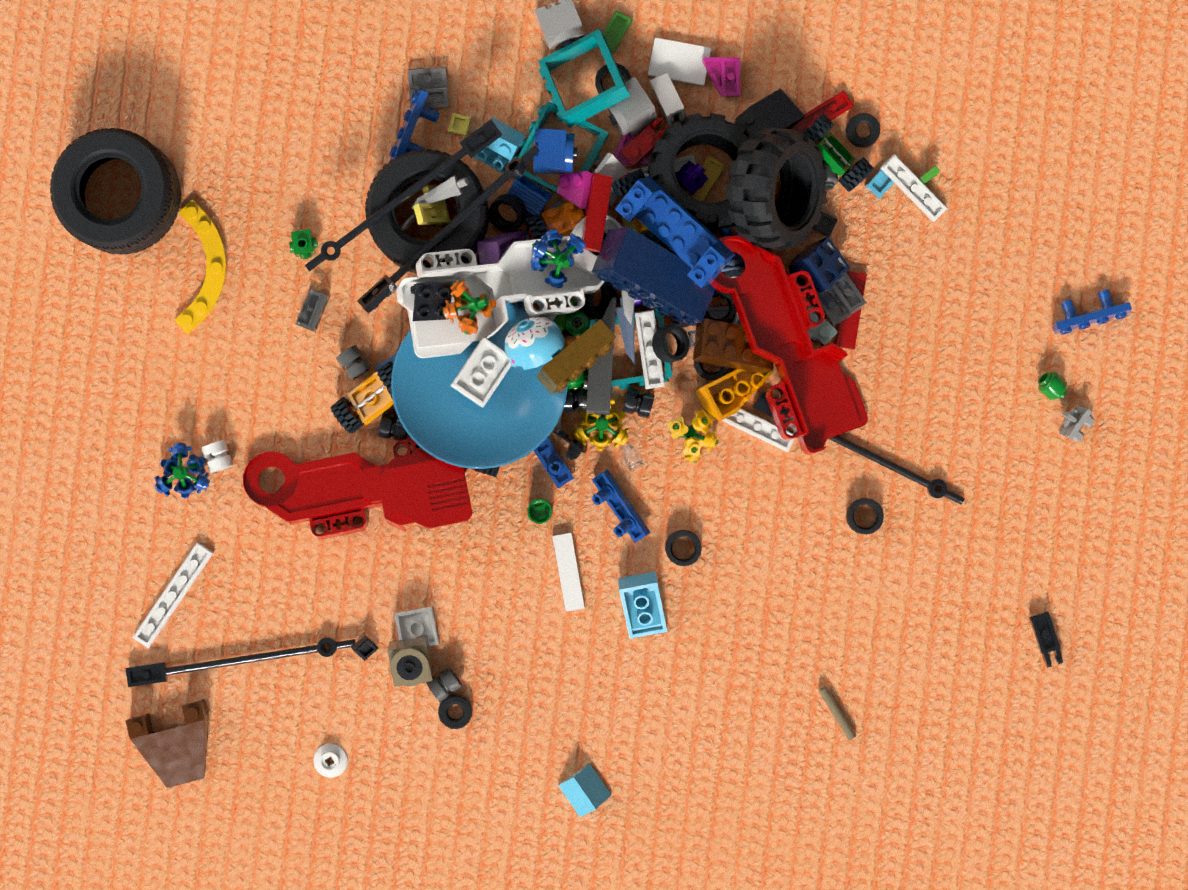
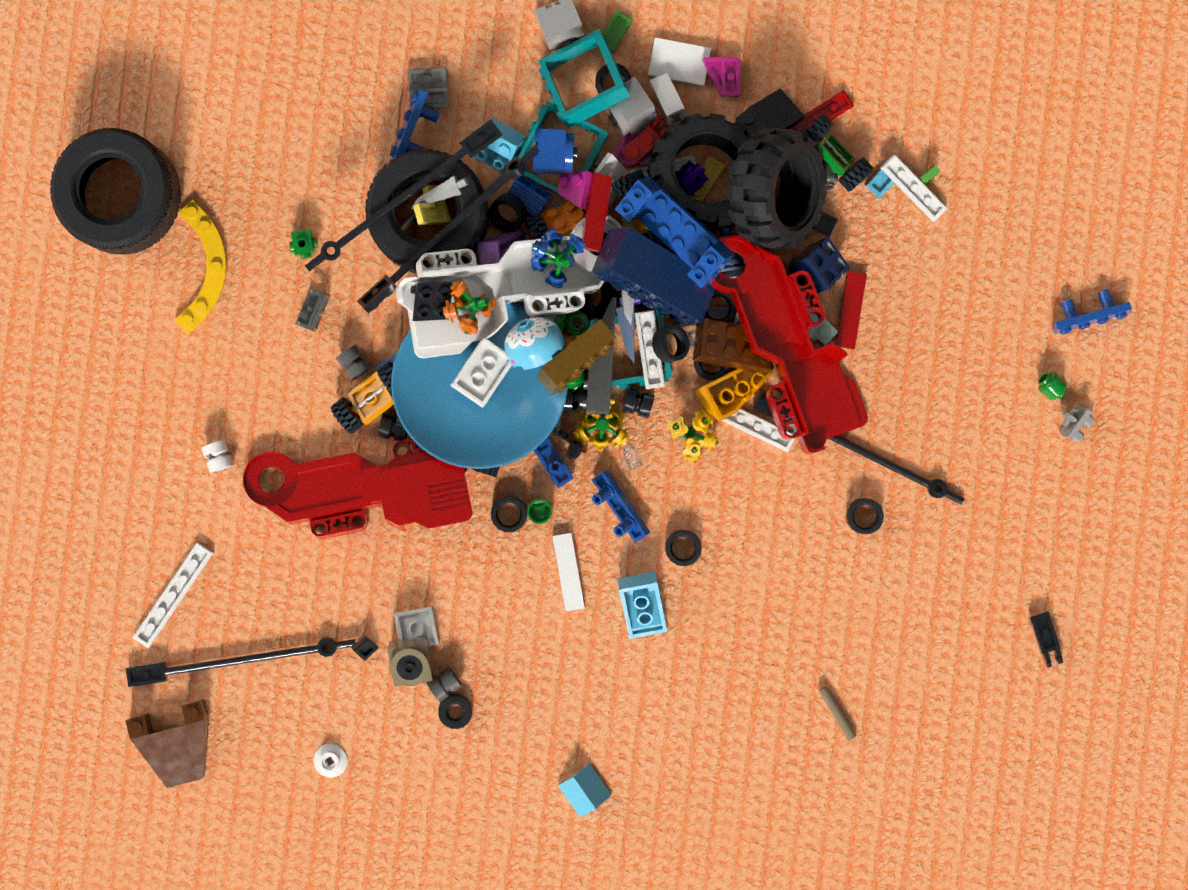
(174, 467): blue plant -> none
(459, 124): light yellow tile -> none
(494, 514): none -> black tyre
(841, 300): flat silver slope -> none
(859, 141): black tyre -> none

